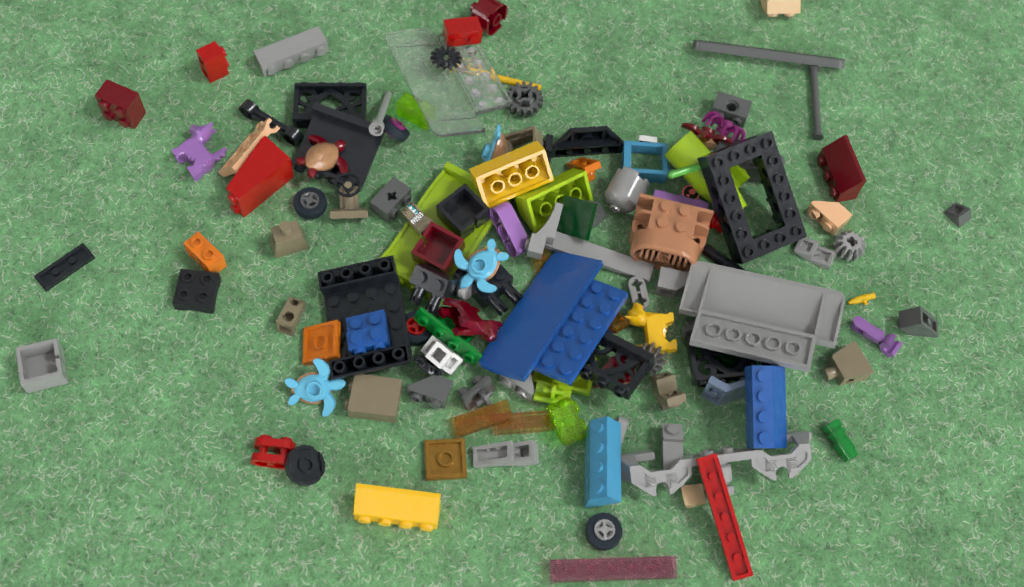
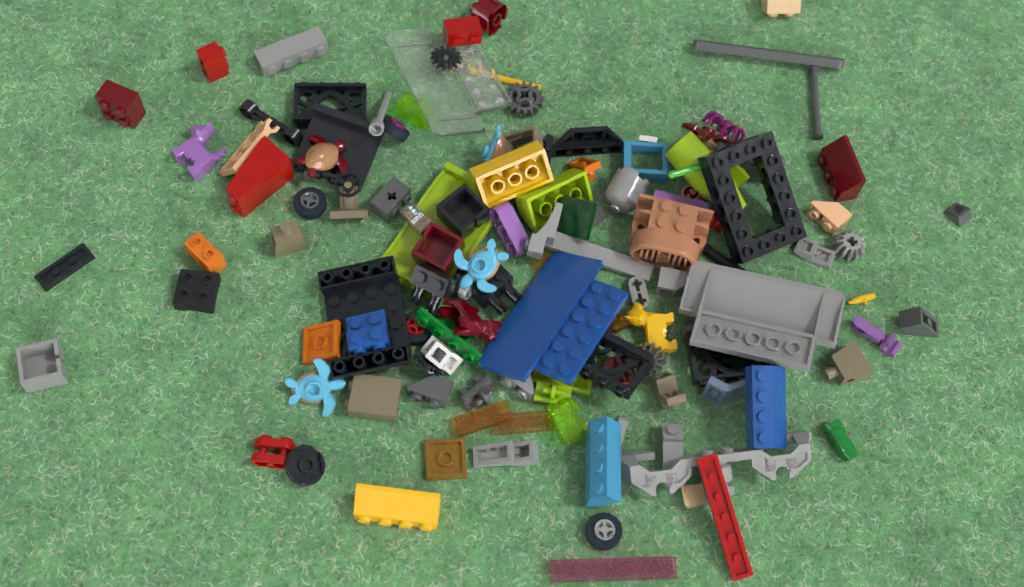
(290, 316): dark tan leg -> none
(732, 108): dark grey brick -> none

